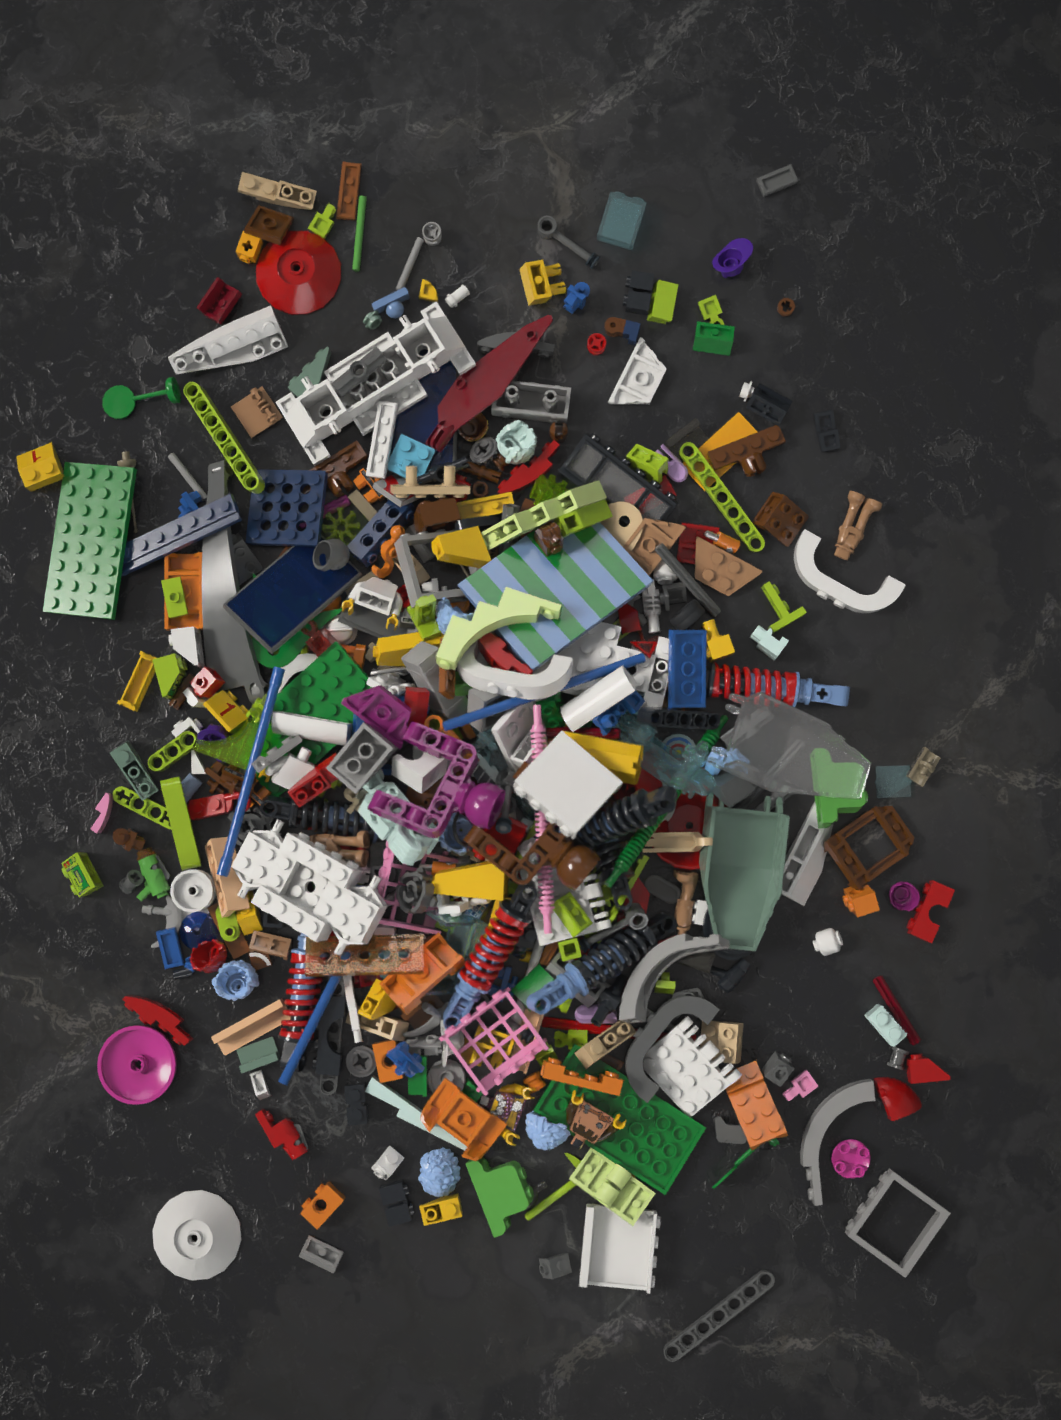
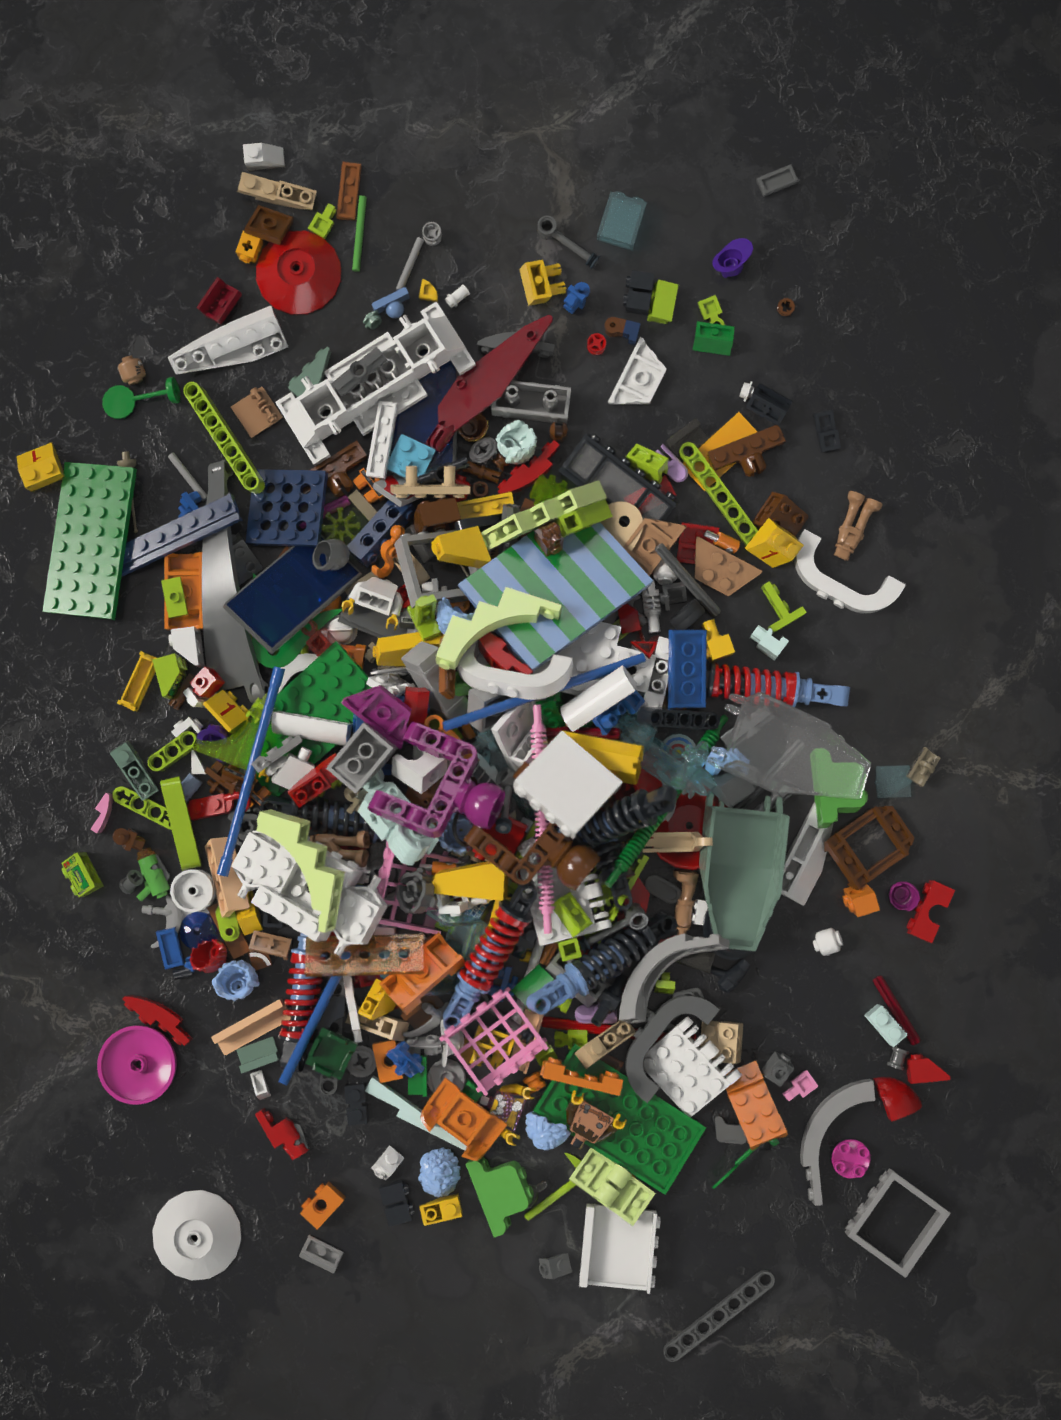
(131, 370): none -> medium nougat head
(263, 156): none -> white slope
(323, 882): none -> yellowish green arch
(331, 1053): none -> dark green panel
(774, 544): none -> yellow slope

